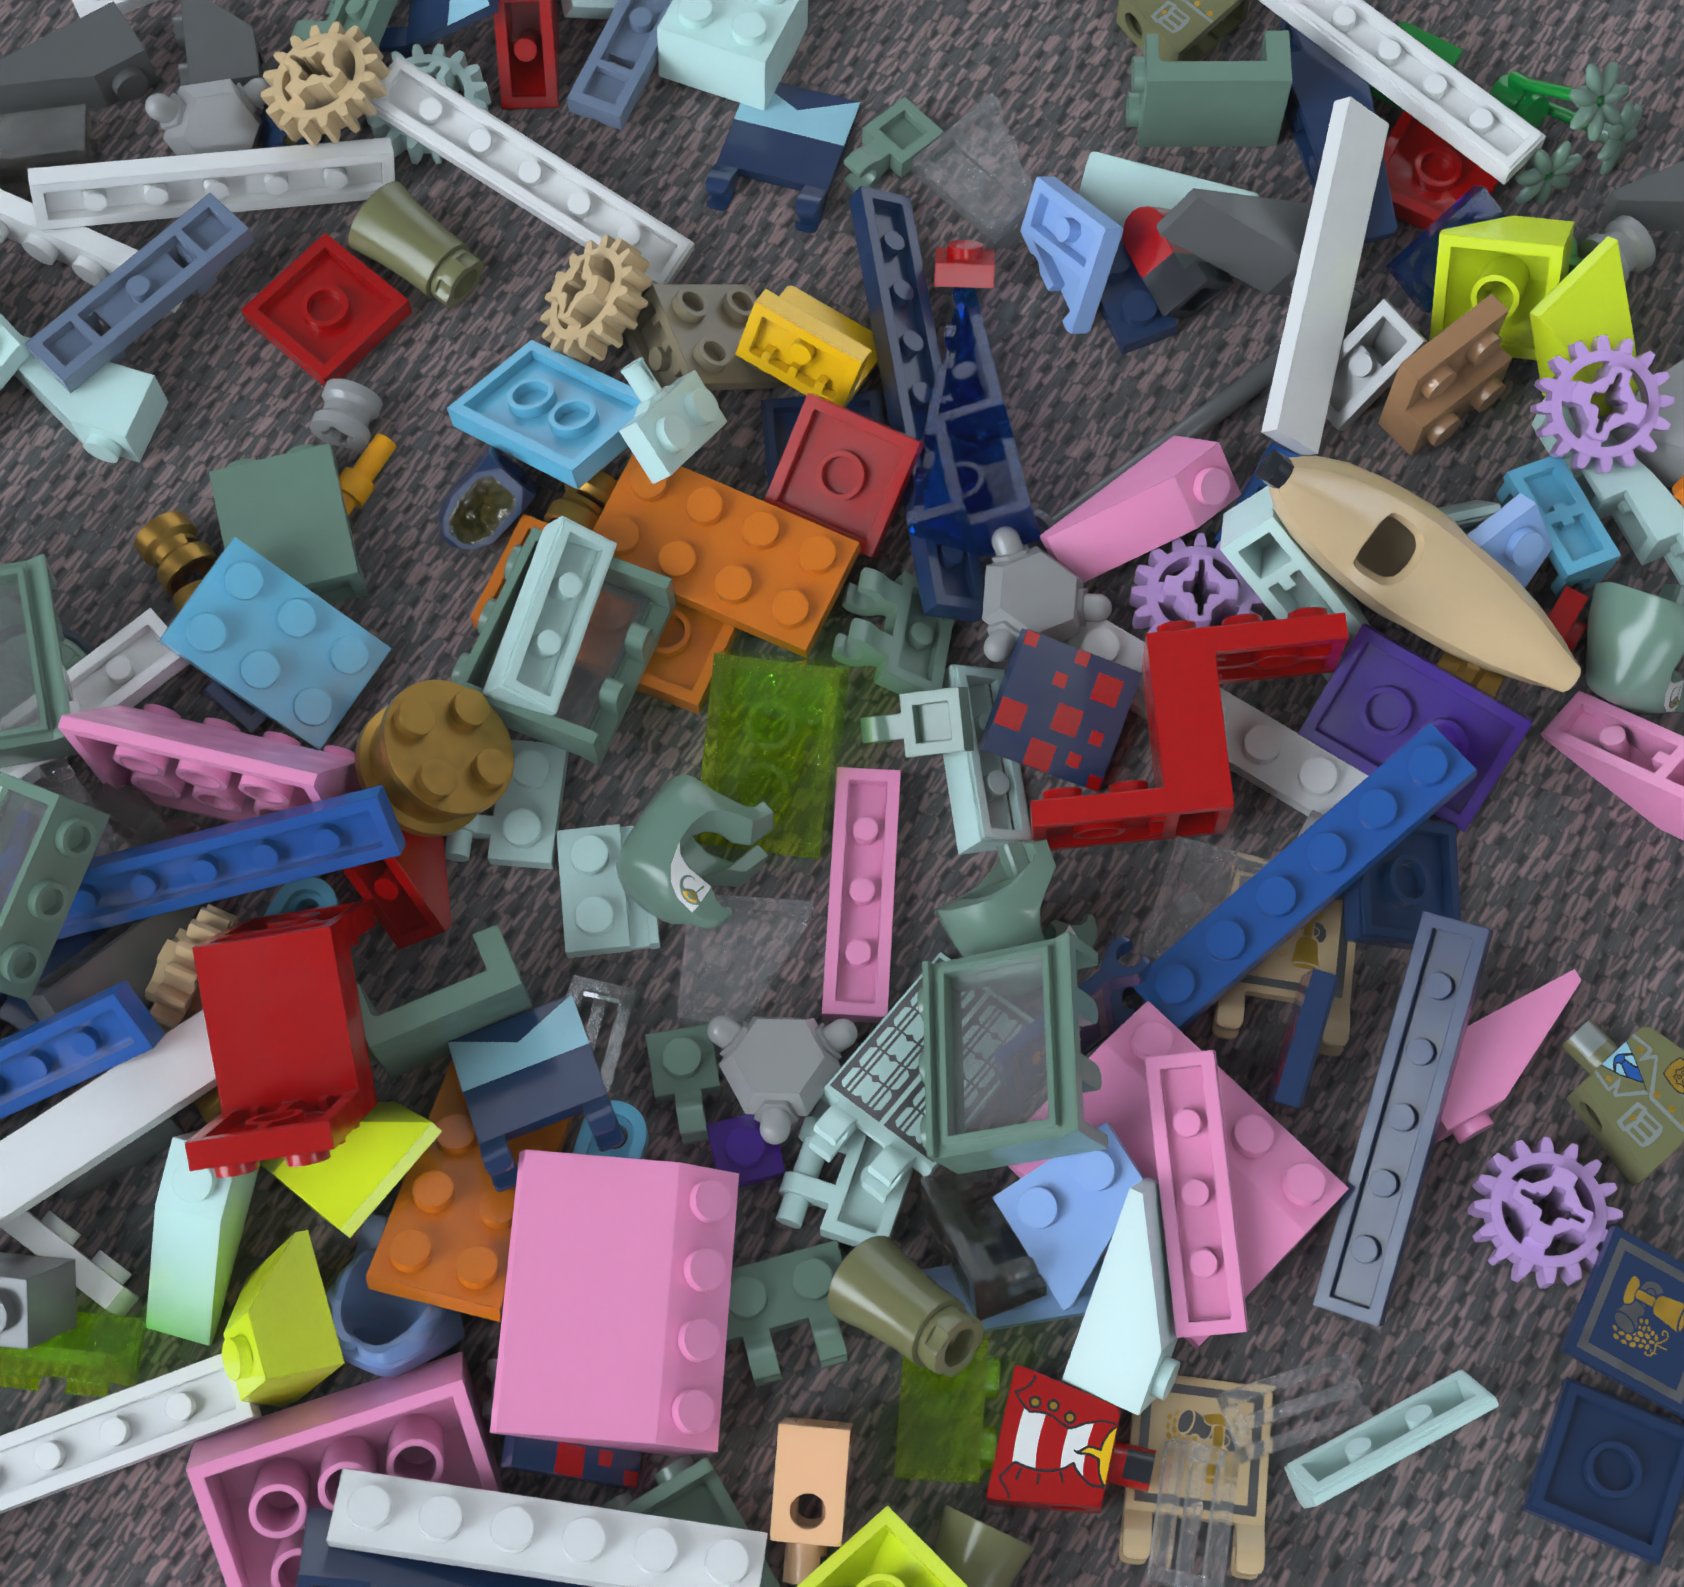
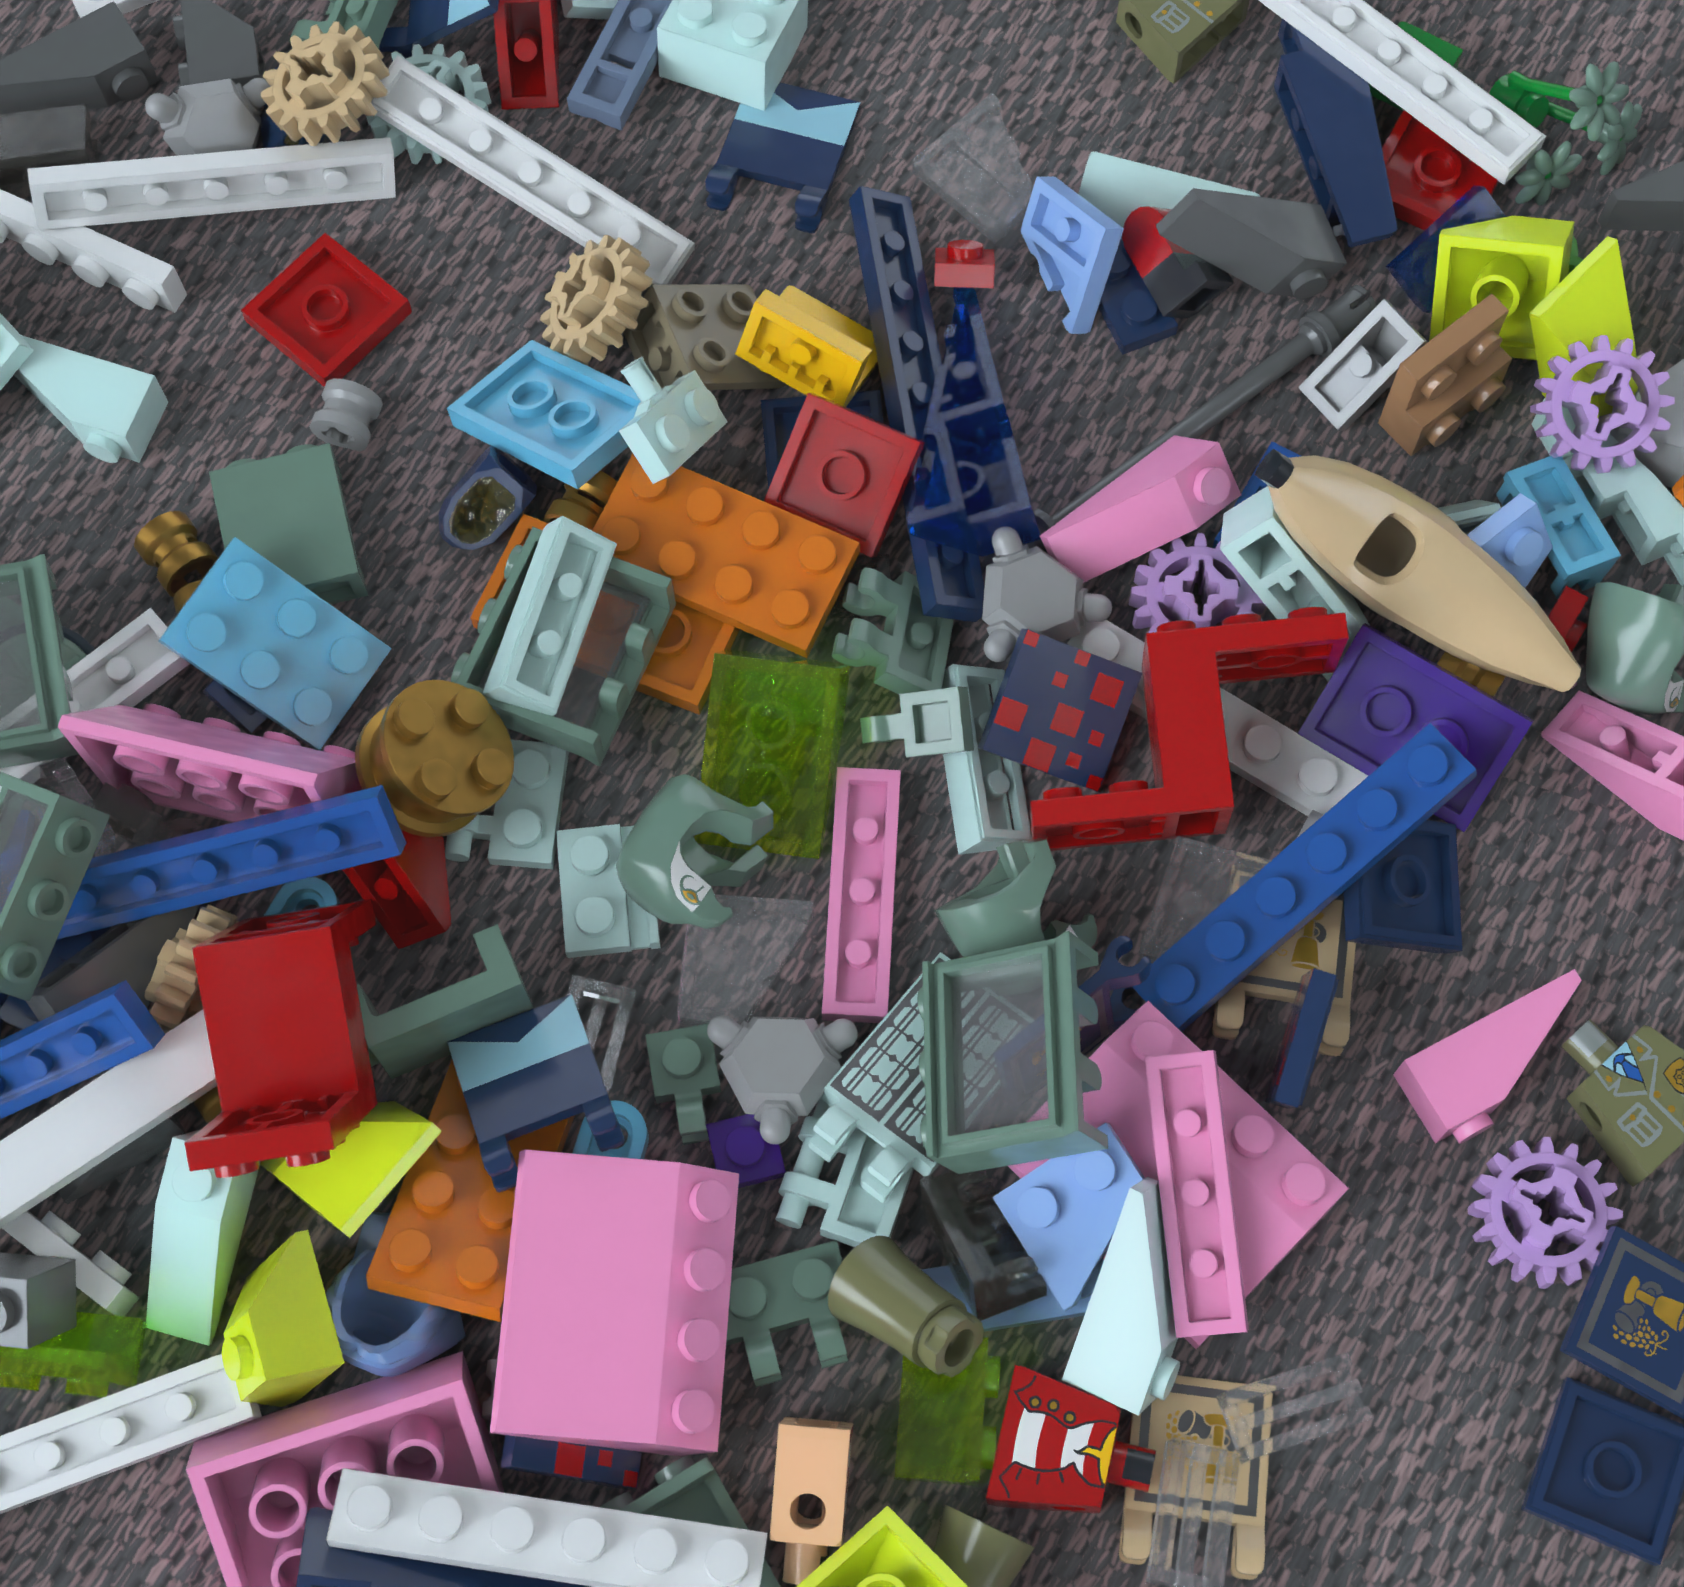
(140, 292): sand blue hinge -> none
(357, 481): light orange bar -> none
(414, 245): olive plant -> none
(891, 143): sand green plate -> none
(1210, 99): sand green panel -> none
(1325, 278): white tile -> none
(1388, 1438): light aqua slope -> none
(1403, 1118): plate -> none
(1634, 243): light grey wheel -> none

